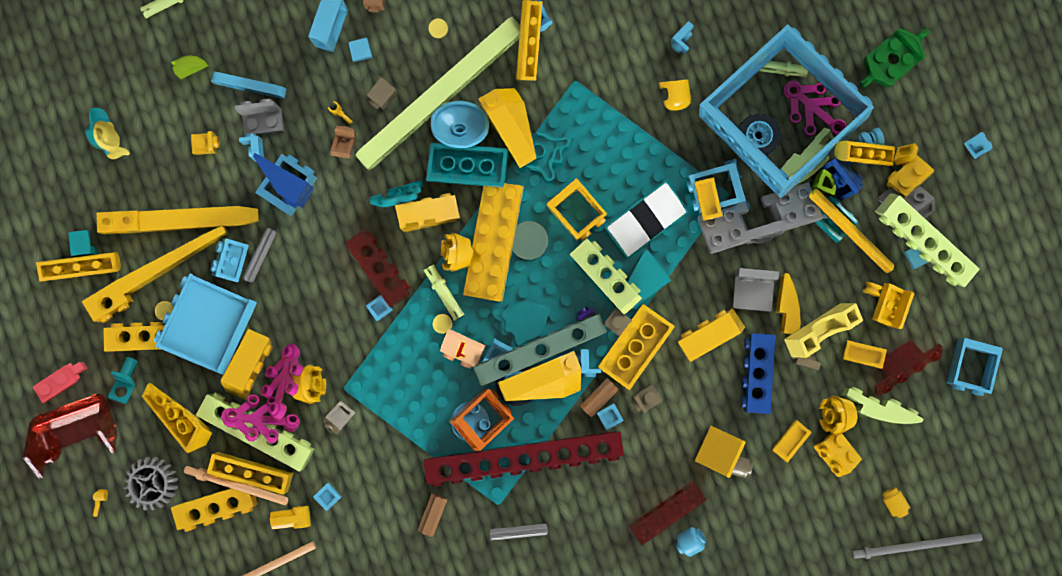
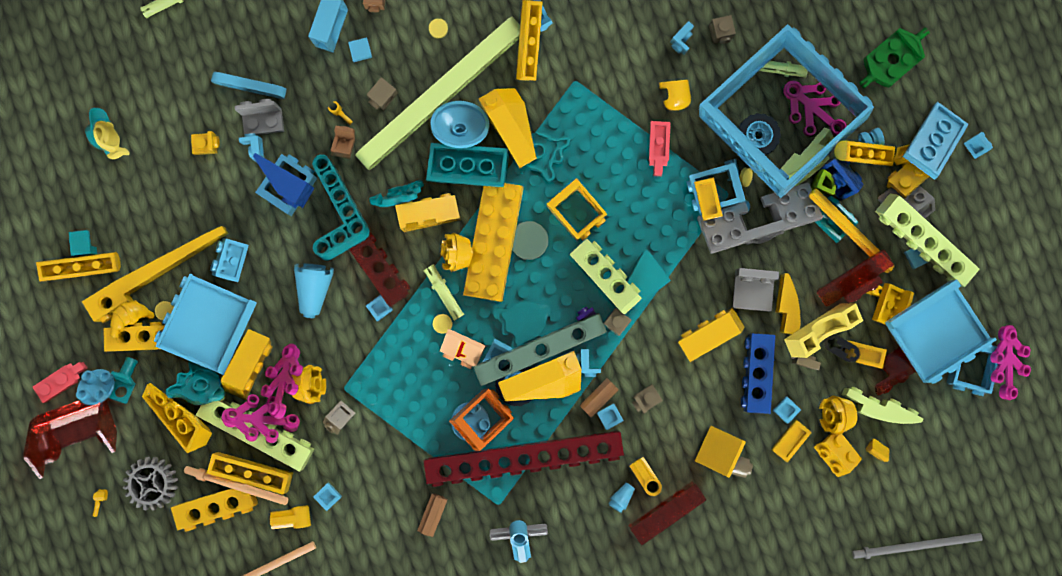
(95, 386): none -> medium azure dish
(128, 314): none -> yellow piece
(177, 219): yellow piece -> none
(188, 65): lime brick -> none
(197, 386): none -> teal tile
(259, 255): light grey axle -> none
(312, 287): none -> medium azure cone
(343, 207): none -> teal beam
(519, 541): none -> medium azure piece
(621, 498): none -> medium azure cone
(636, 347): yellow slope -> none
(645, 475): none -> yellow piece
(646, 219): white slope -> none
(659, 146): none -> coral hinge
(690, 541): medium azure head -> none
(722, 29): none -> dark tan brick
(746, 177): none -> light yellow piece
(786, 409): none -> medium azure tile
(839, 352): none -> black beam
(857, 280): none -> clear red bracket
(878, 450): none -> yellow slope
(896, 502): yellow brick -> none
(935, 140): none -> medium azure tile
(939, 332): none -> medium azure panel
(1008, 340): none -> dark pink plant

